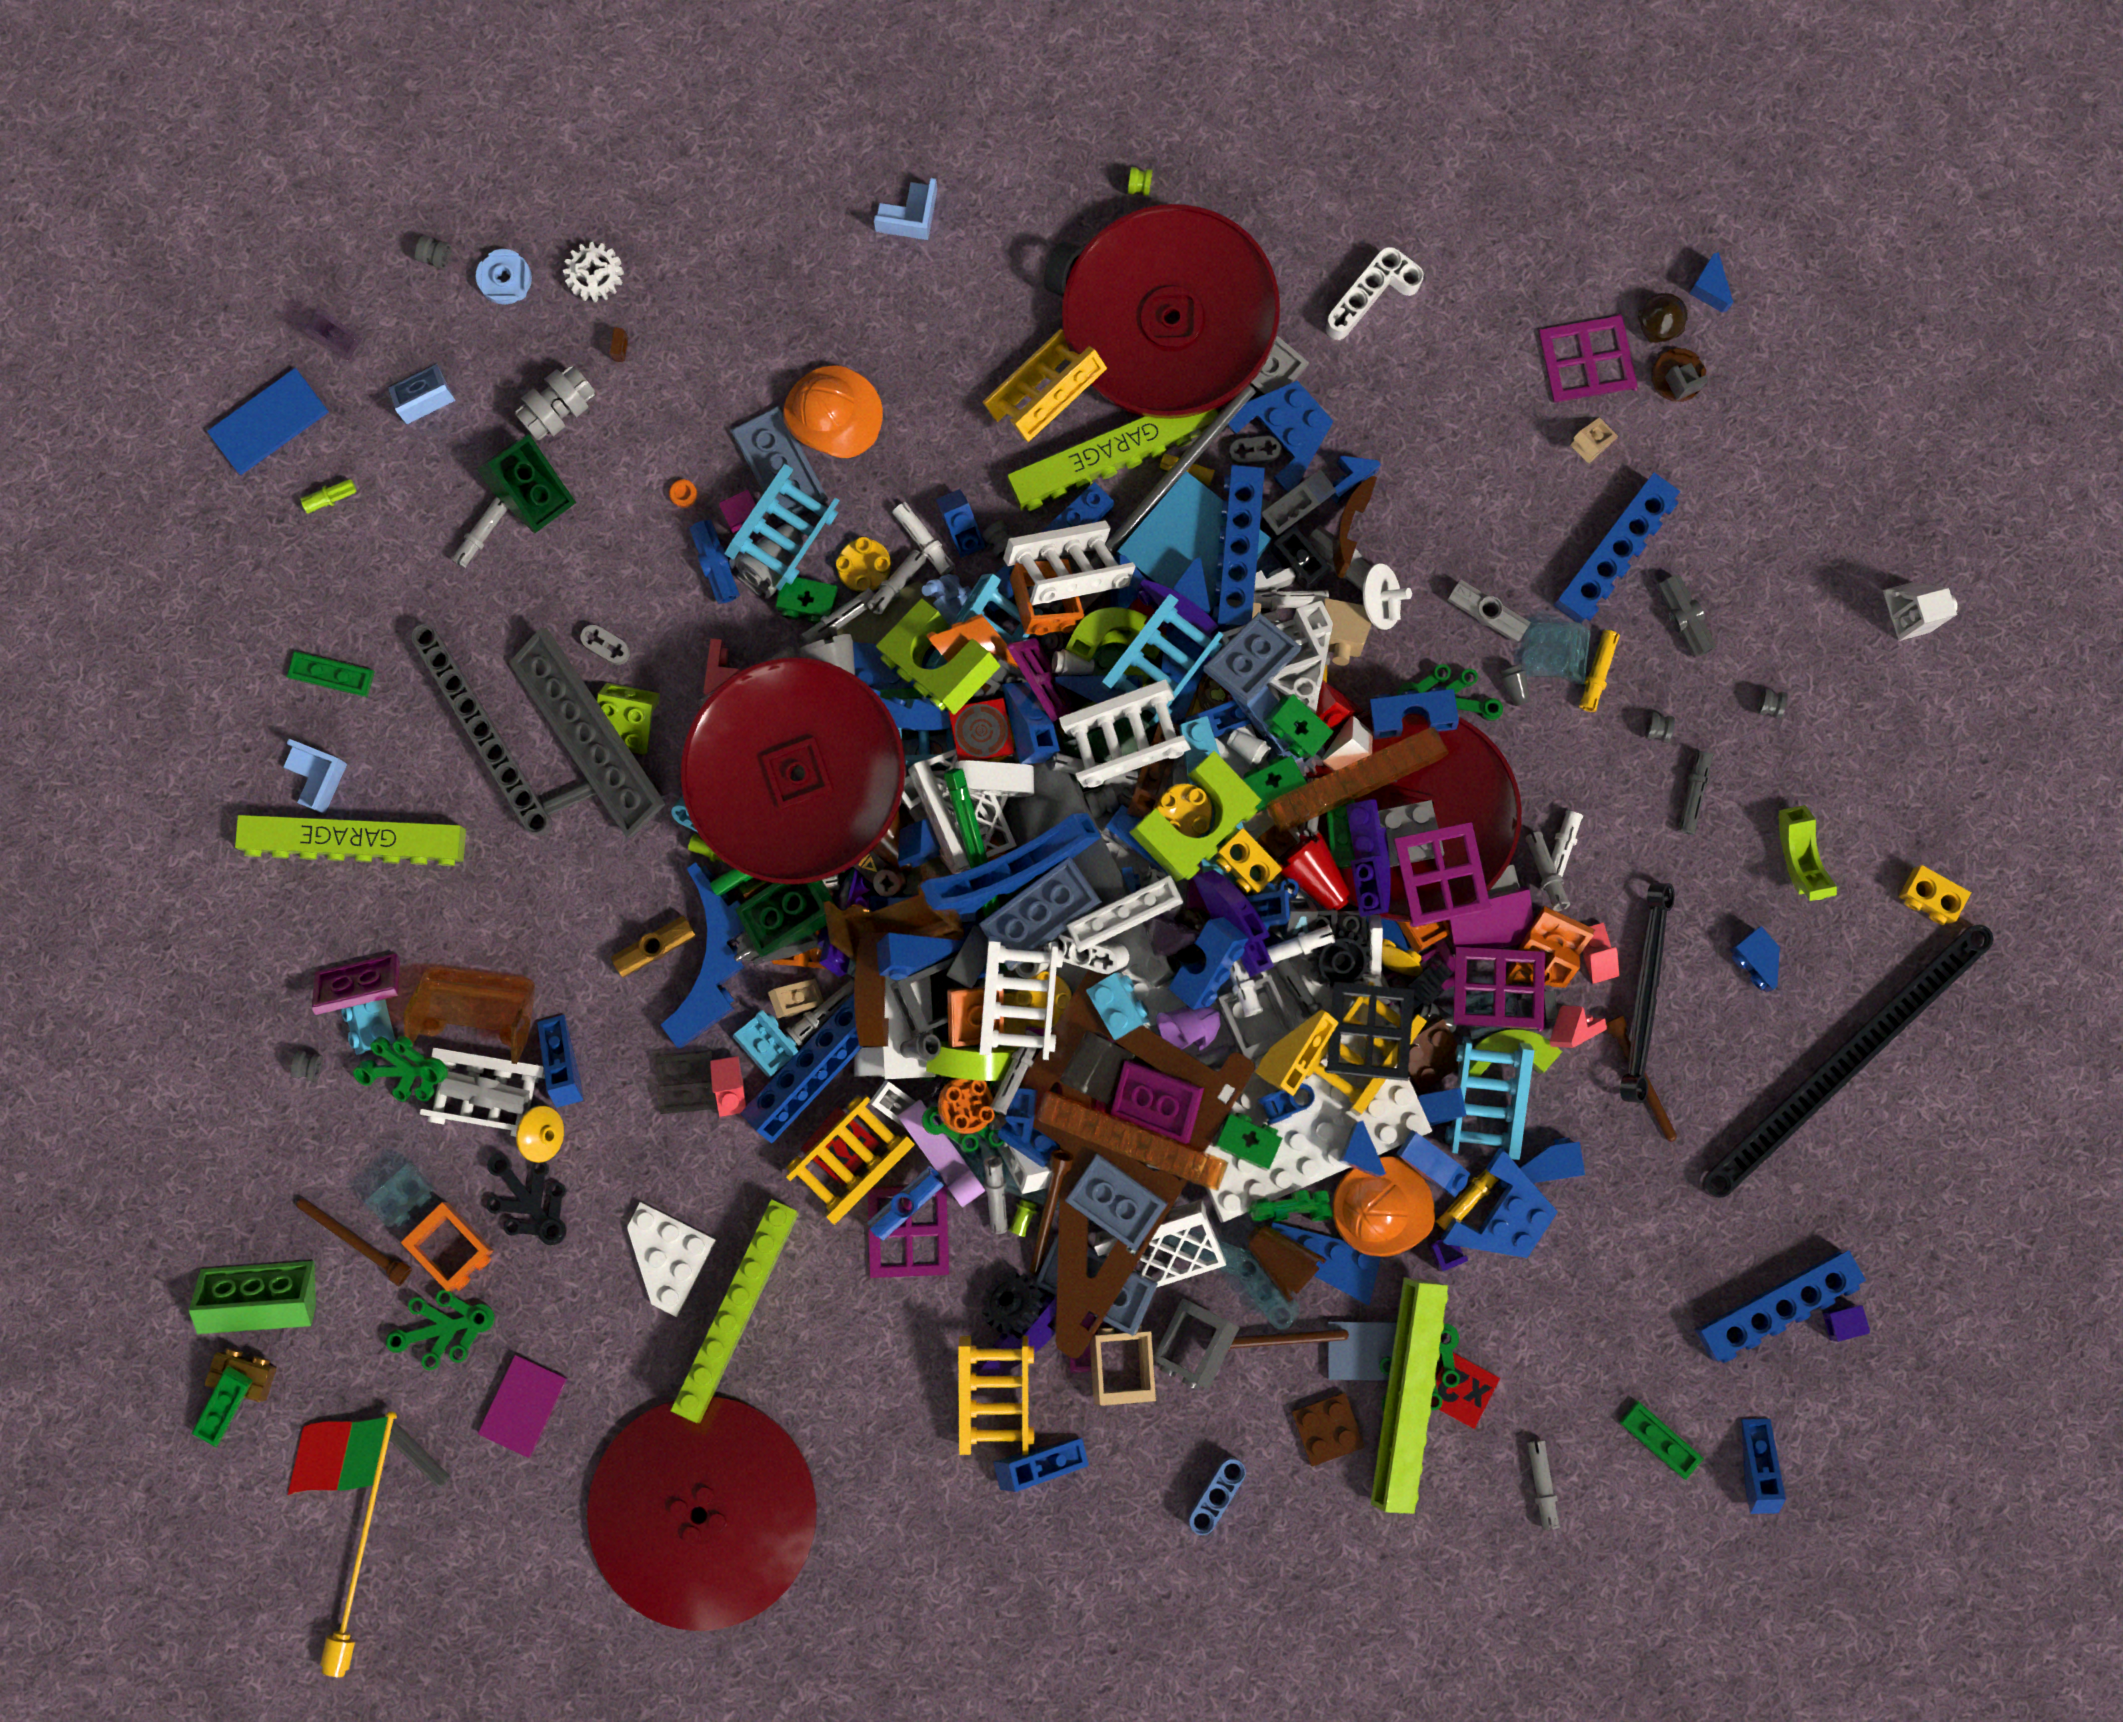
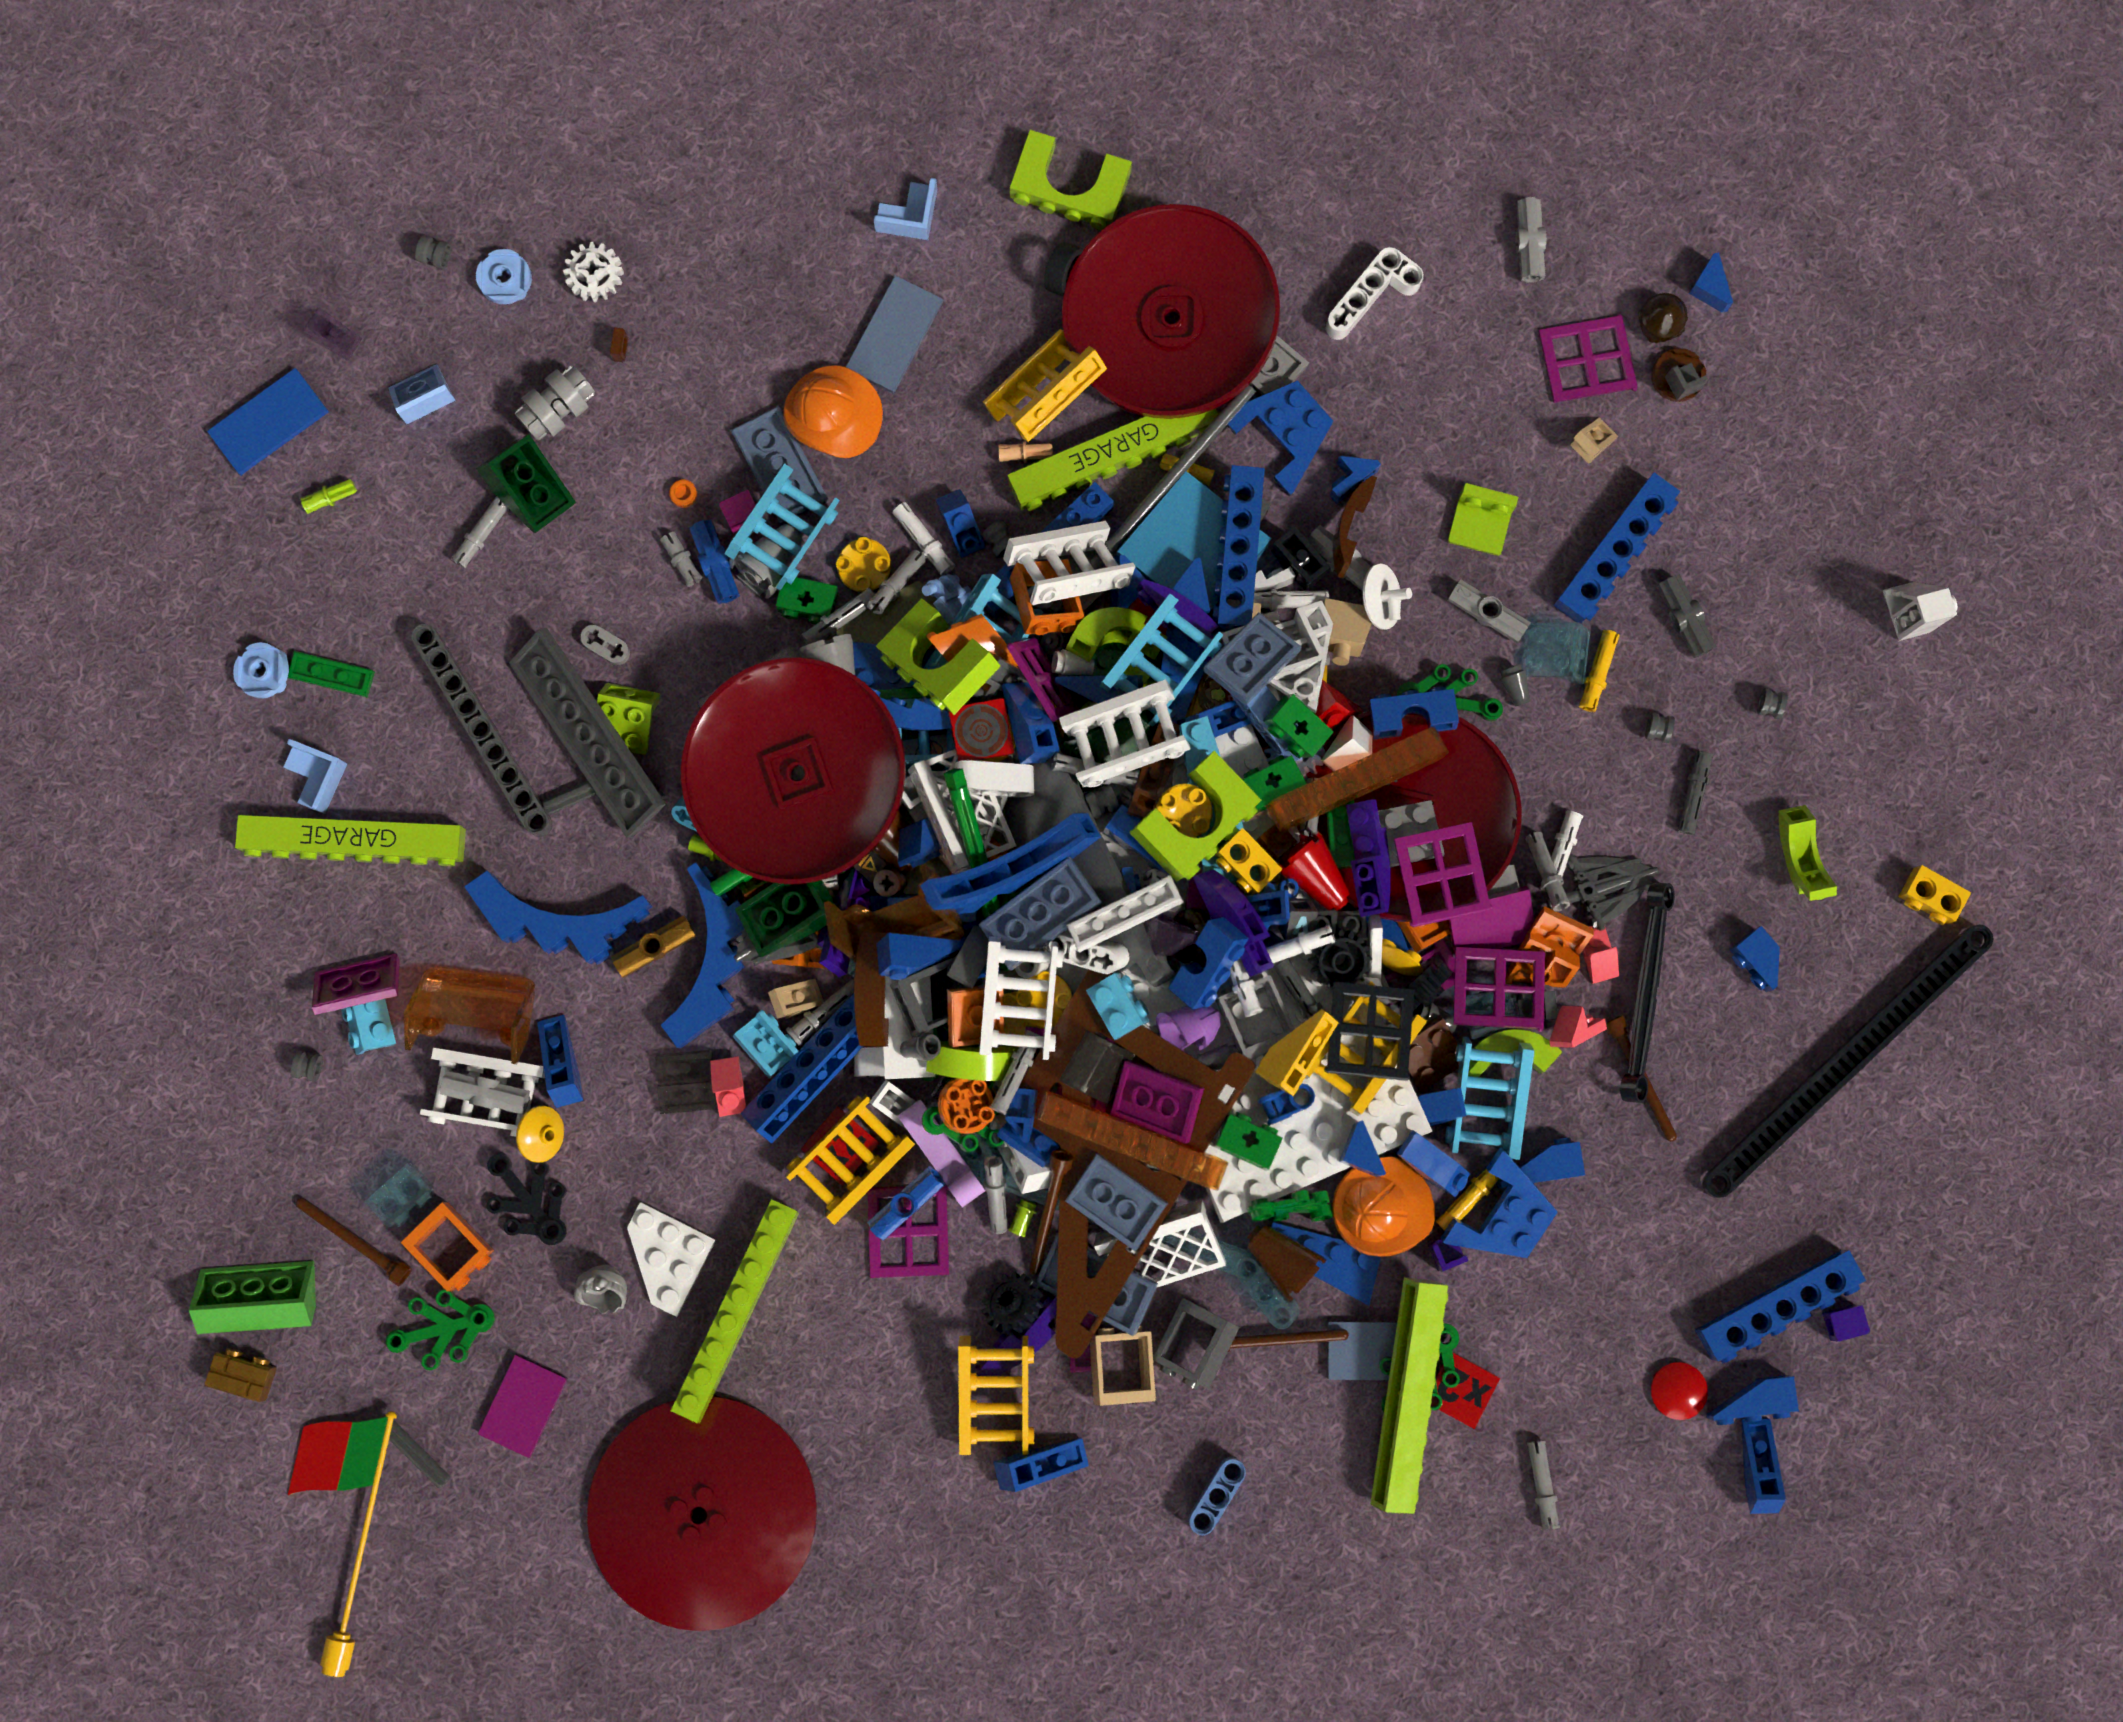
(222, 1406): green tile -> none
(275, 674): none -> light blue plate
(430, 1069): green plant -> none
(552, 931): none -> blue arch
(601, 1289): none -> light grey hair
(681, 558): none -> light grey pin
(715, 673): coral slope -> none
(894, 334): none -> sand blue tile
(1024, 451): none -> light nougat axle
(1095, 206): none -> lime arch
(1140, 181): lime wheel -> none
(1249, 747): white cone -> none
(1254, 444): dark grey beam -> none
(1299, 502): dark grey window -> none
(1328, 1429): reddish brown plate -> none
(1482, 519): none -> lime bracket
(1530, 239): none -> light grey piece
(1630, 876): none -> dark grey bar
(1661, 1440): green tile -> none
(1679, 1391): none -> red dish
(1762, 1397): none -> blue slope

